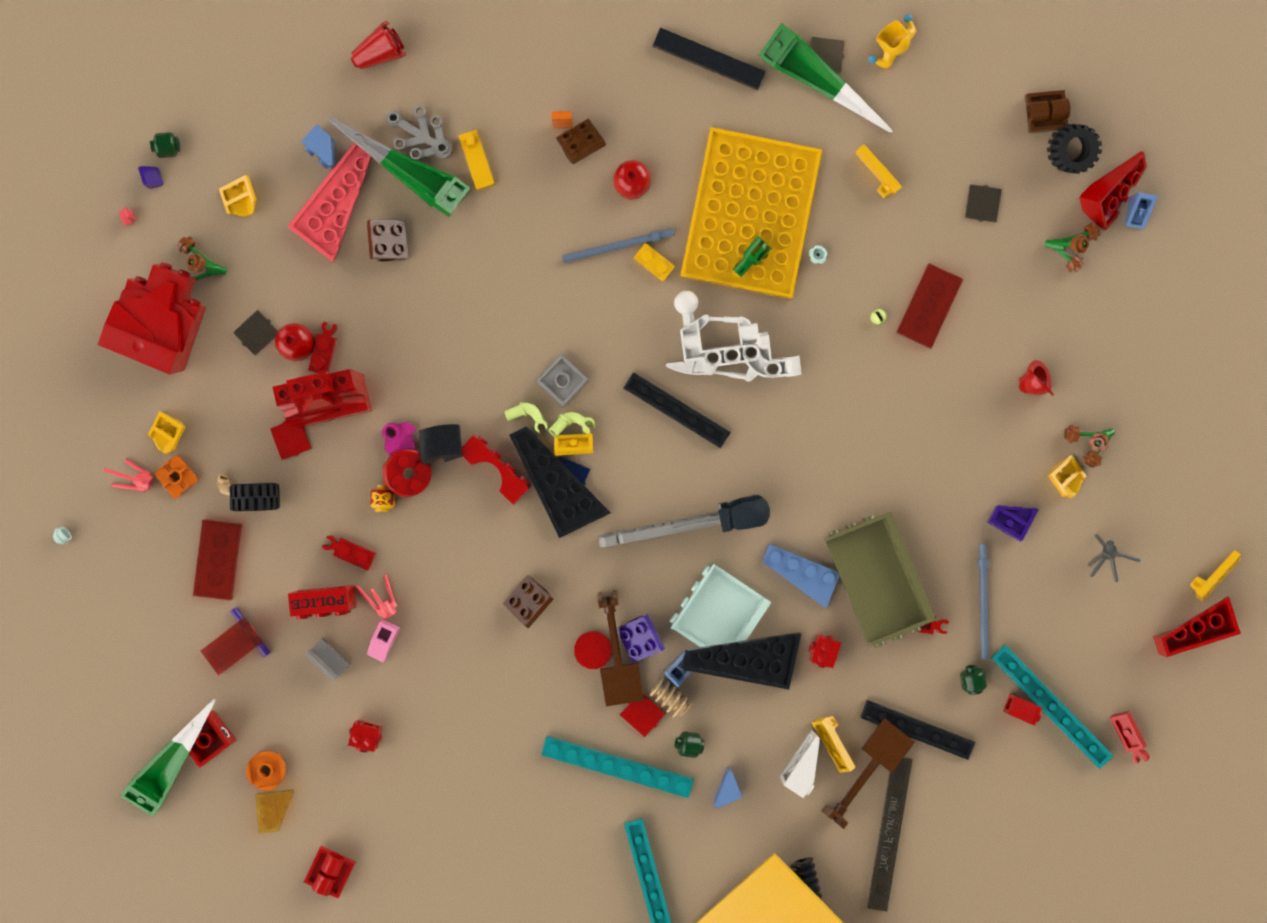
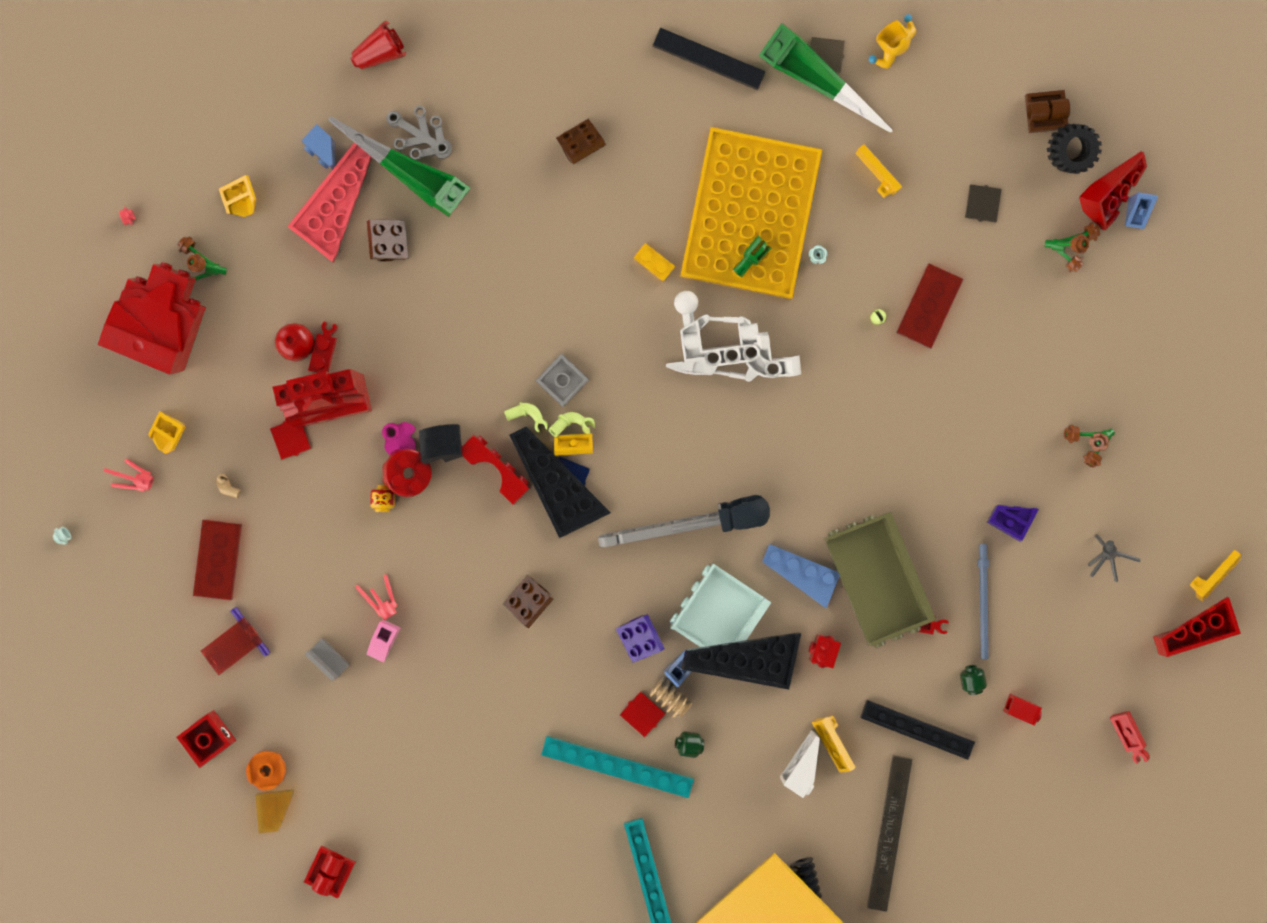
(150, 176): dark purple slope -> none
(155, 779): green plate -> none
(165, 145): dark green head -> none
(165, 476): orange piece -> none
(254, 497): black tyre -> none
(256, 332): clear smoke piece -> none
(322, 601): red brick -> none
(351, 552): red plate -> none
(365, 736): red head -> none
(476, 160): yellow hinge -> none
(562, 119): orange tile -> none
(592, 650): red tile -> none
(621, 681): reddish brown piece -> none
(632, 179): red cylinder -> none
(655, 236): sand blue bar -> none
(676, 410): black tile -> none
(728, 790): medium blue slope -> none
(886, 747): reddish brown piece -> none
(1036, 379): red helmet -> none
(1052, 706): teal plate -> none
(1067, 477): yellow slope -> none

